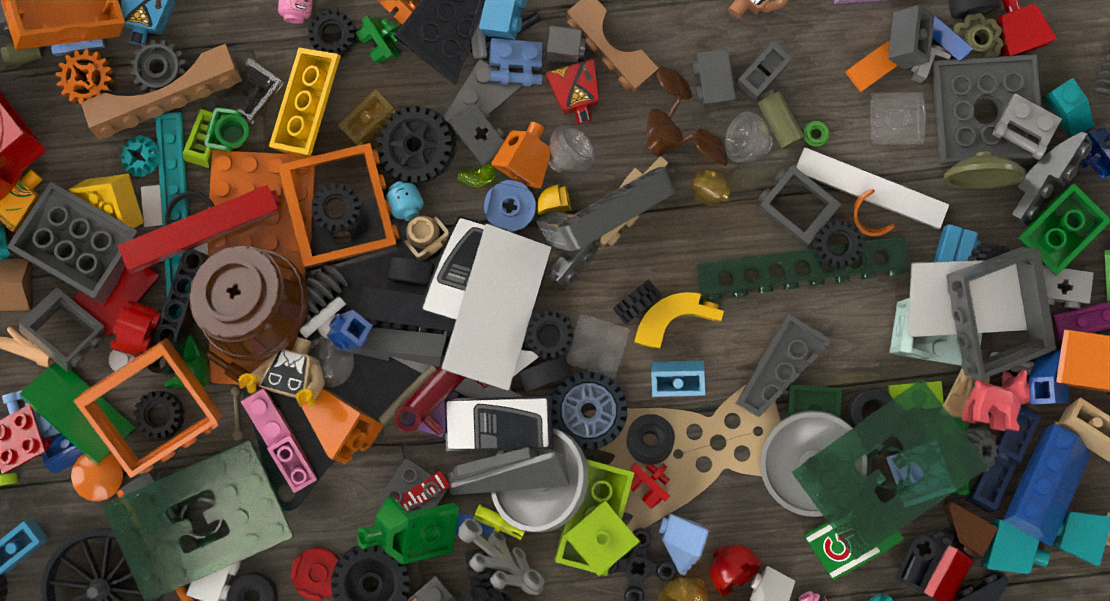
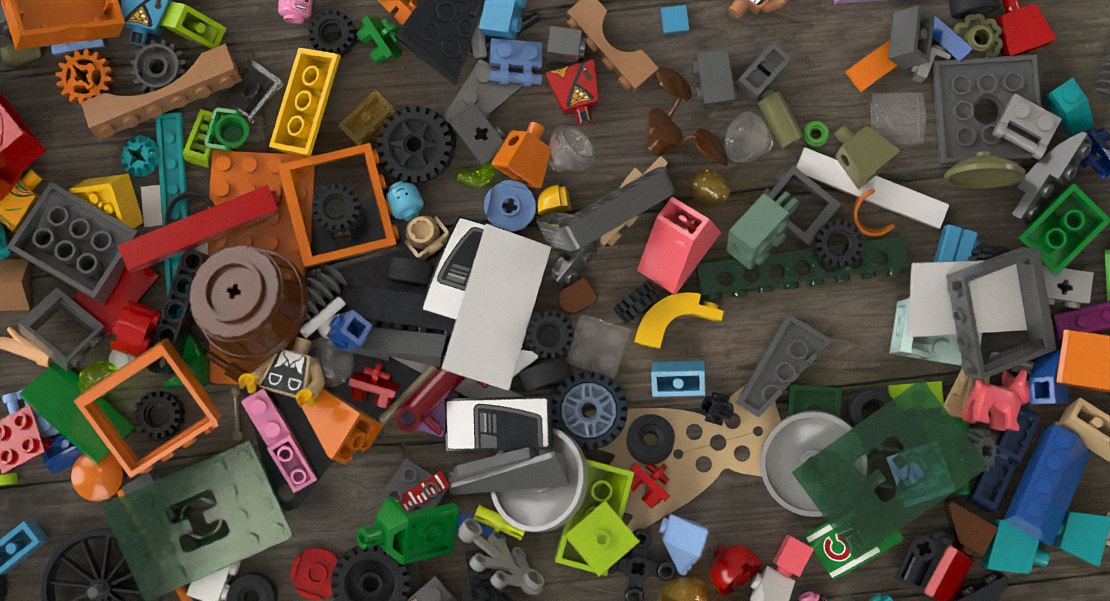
(94, 374): none -> clear neon green head
(193, 25): none -> lime slope
(374, 381): none -> red hips
(577, 297): none -> reddish brown piece
(674, 19): none -> dark azure tile
(676, 245): none -> coral slope
(717, 408): none -> black gear
(760, 229): none -> sand green brick
(792, 557): none -> coral brick
(864, 154): none -> olive torso

